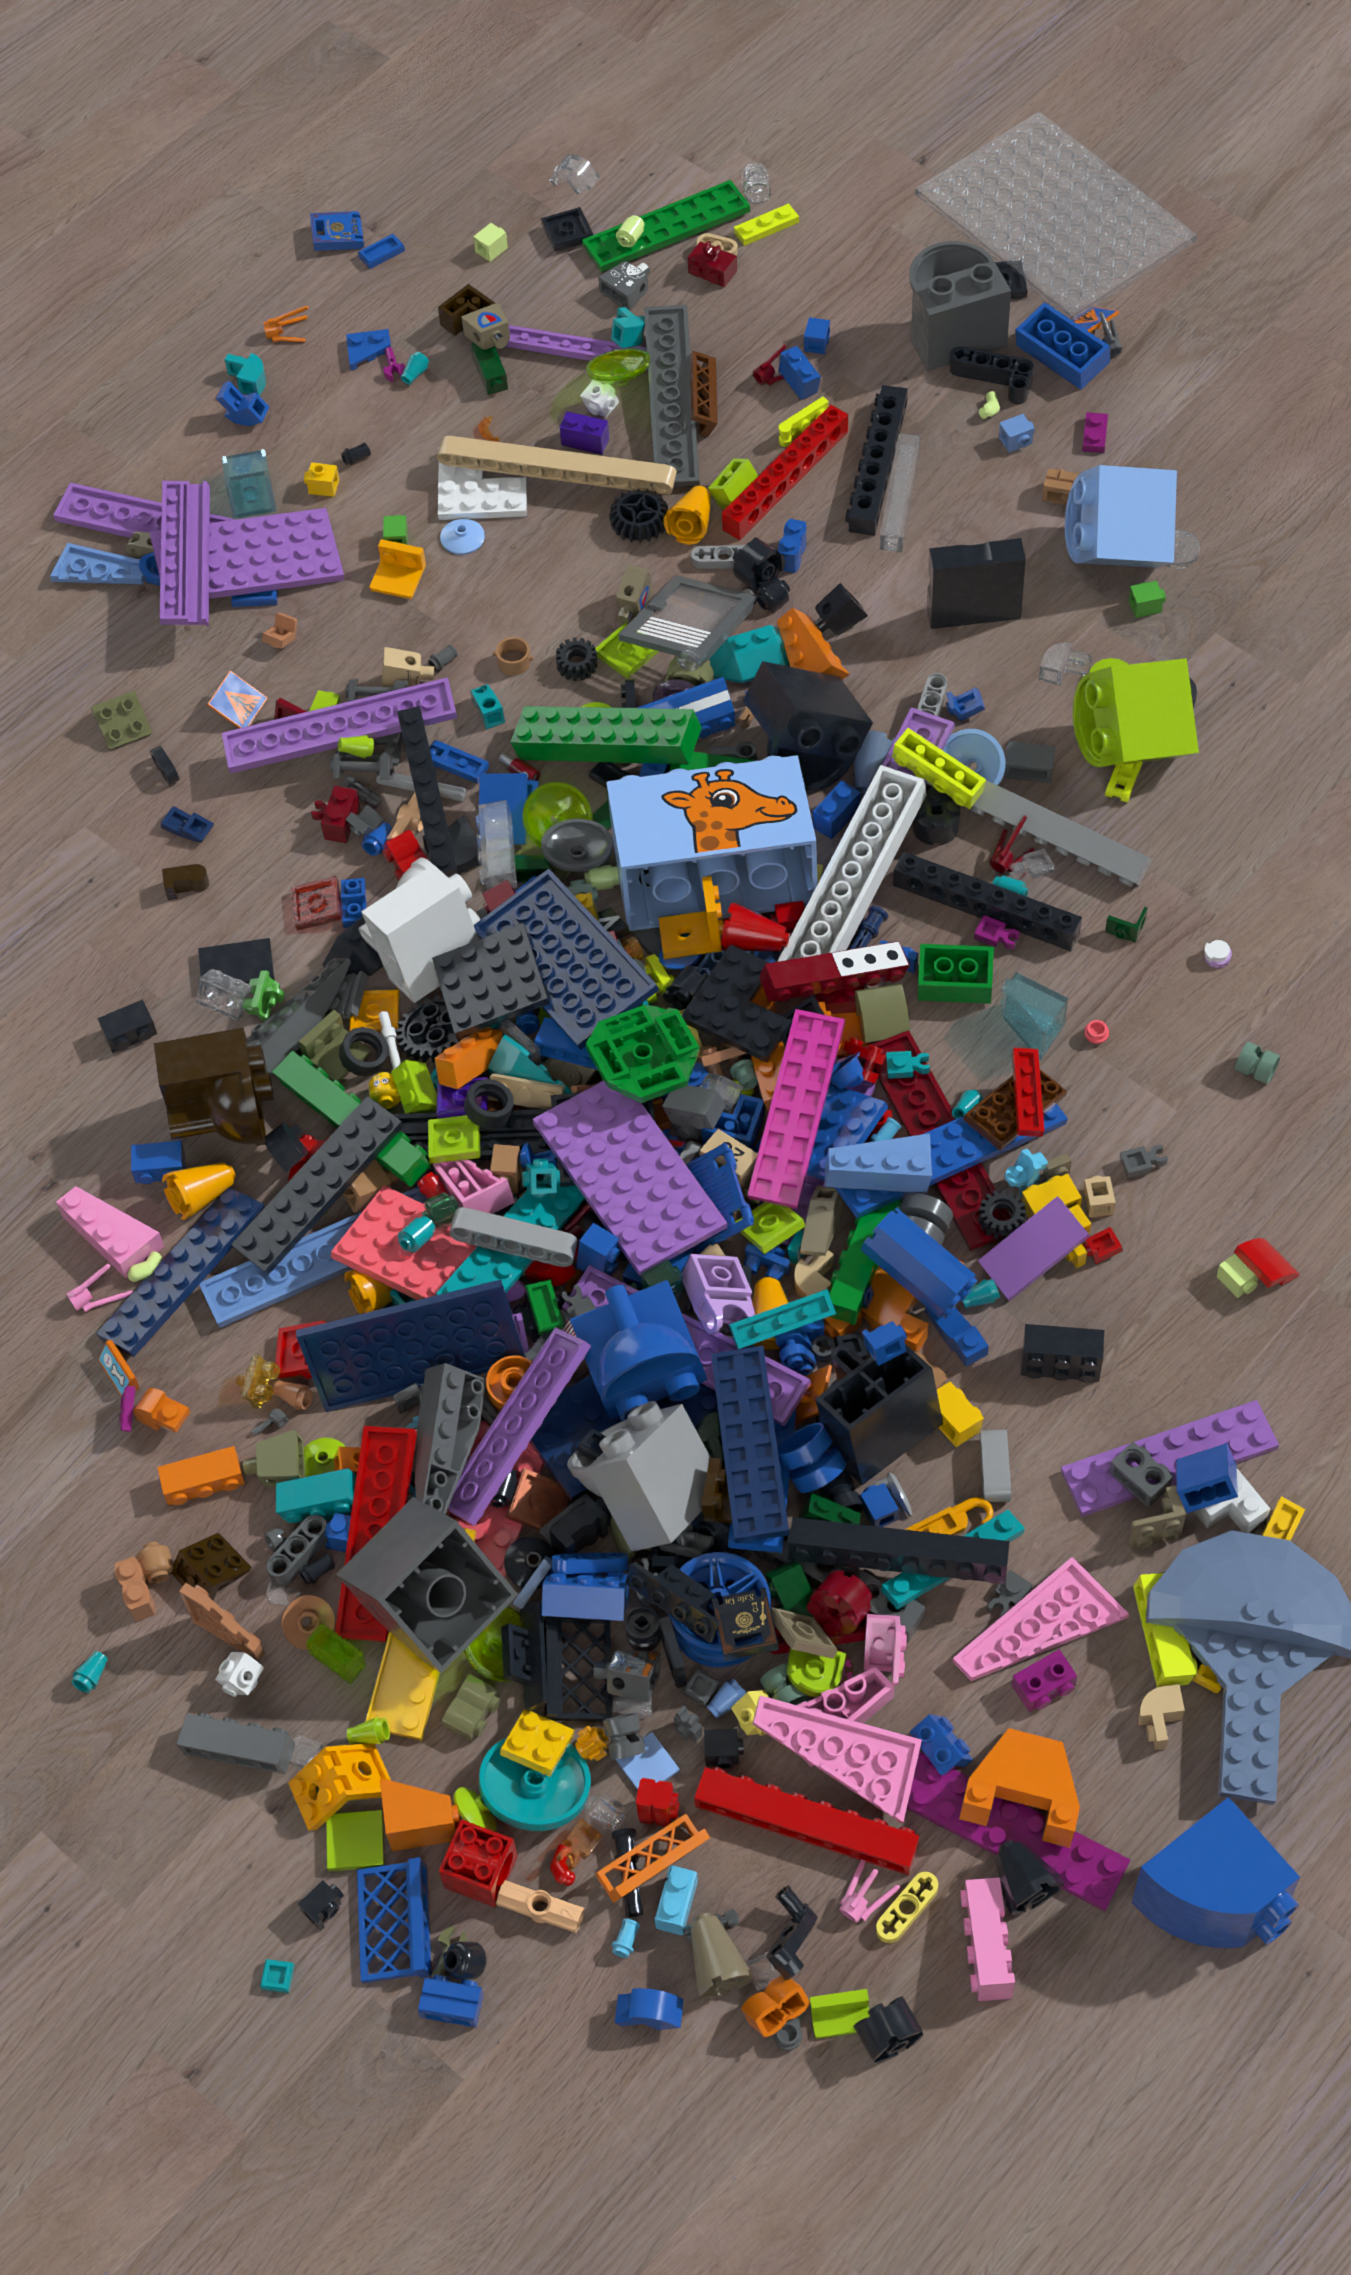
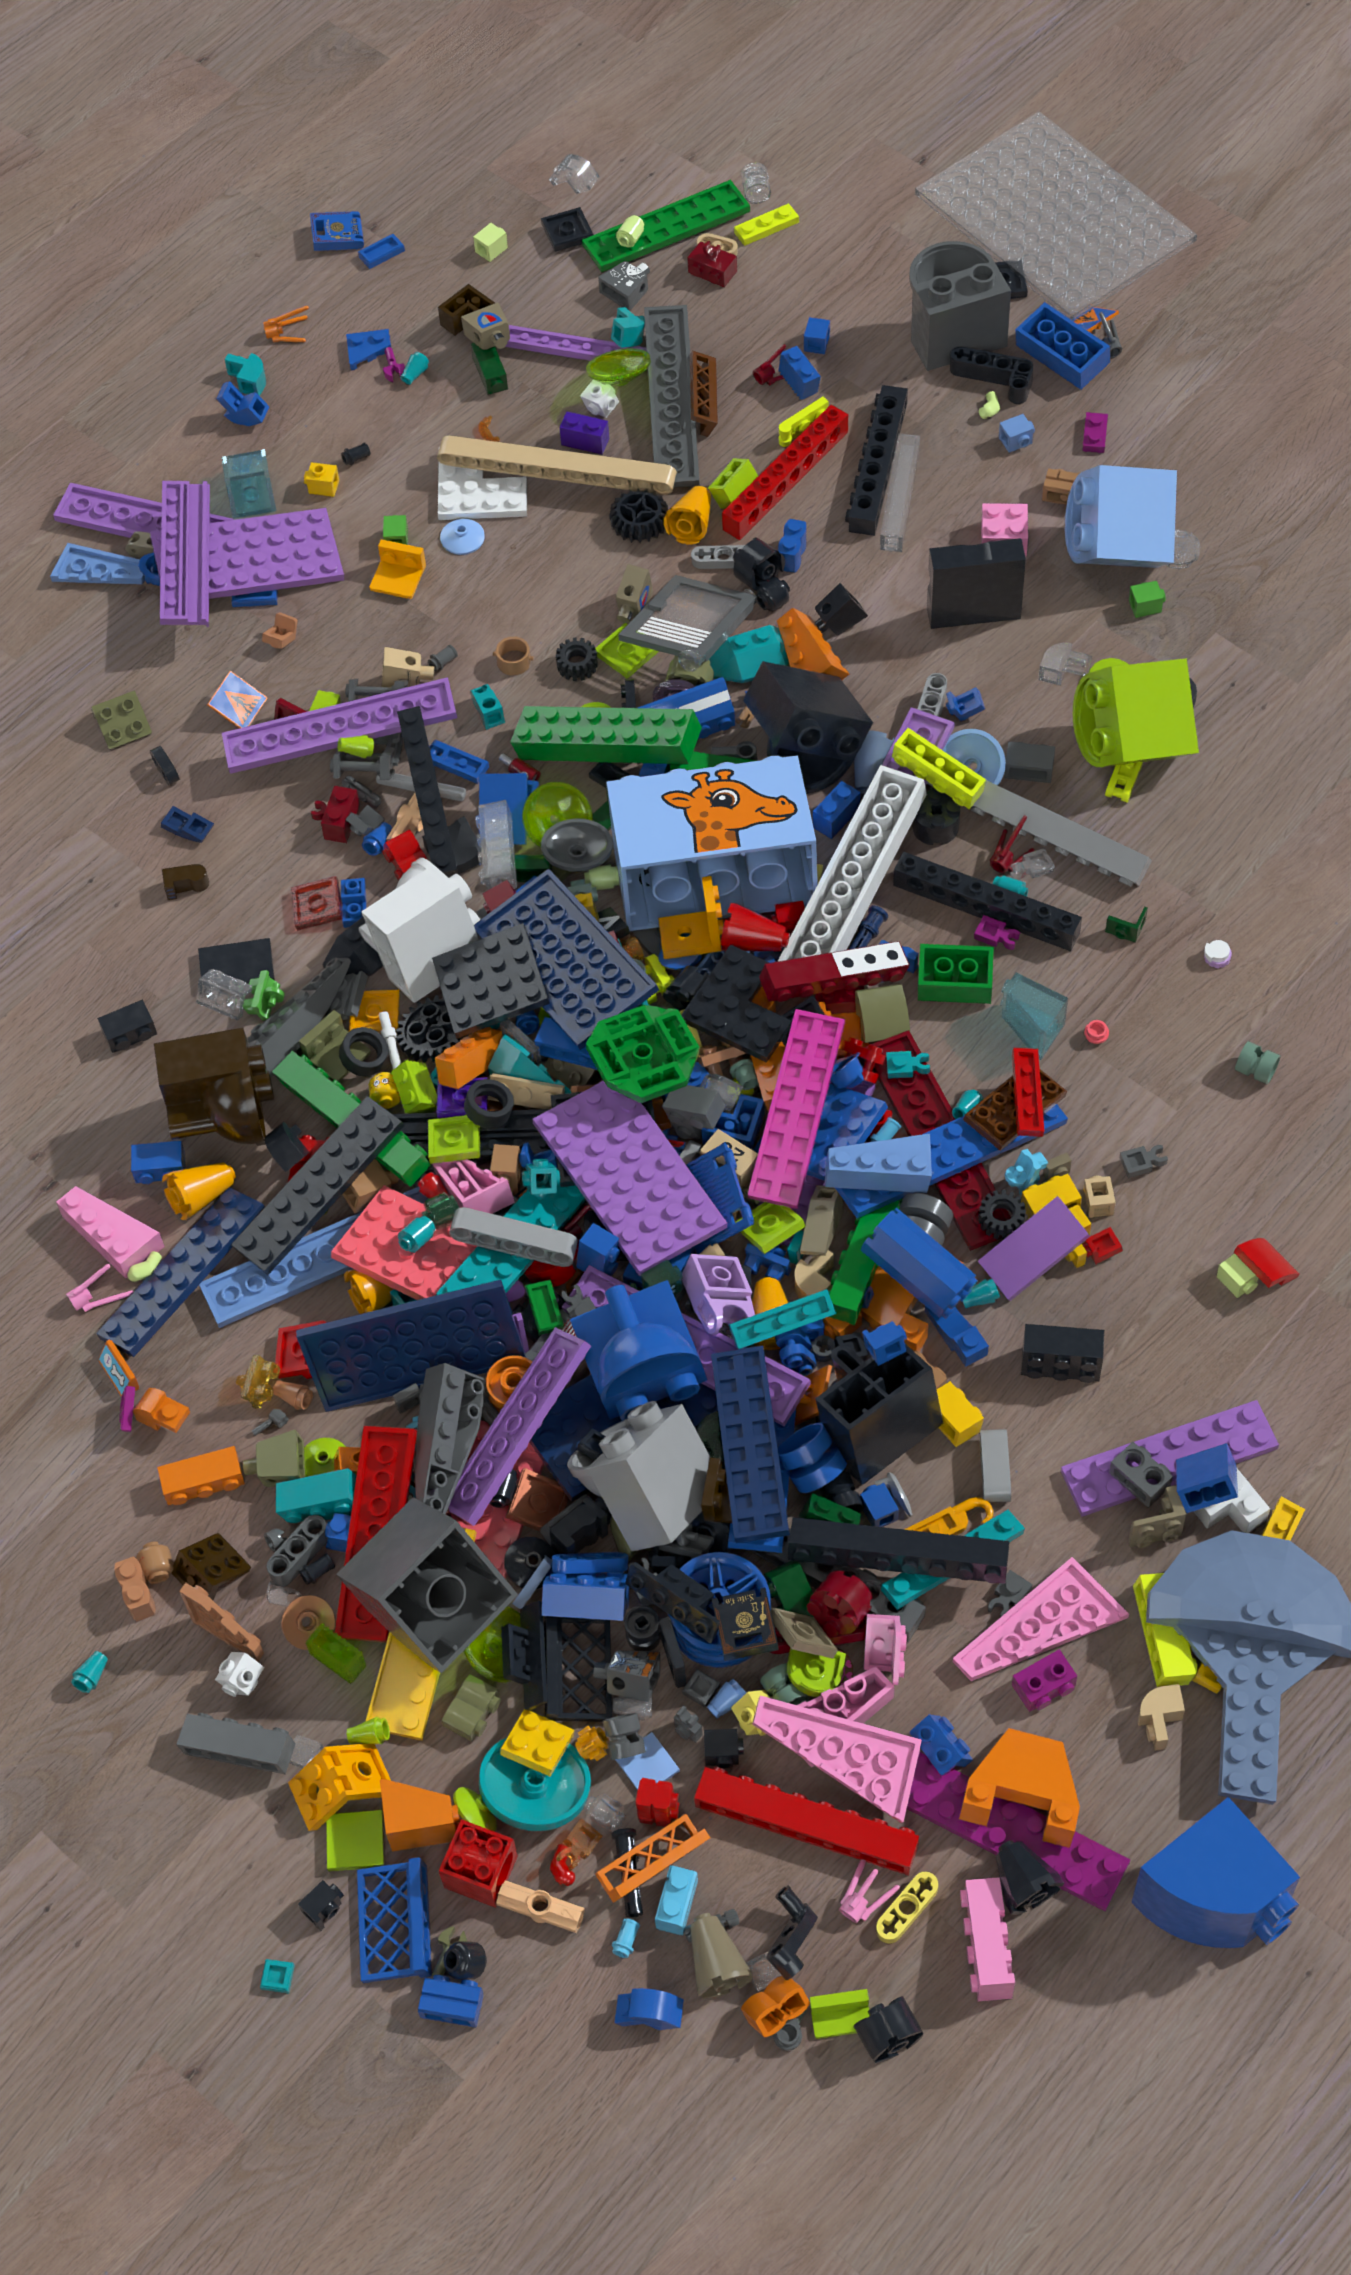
(1004, 523): none -> bright pink brick

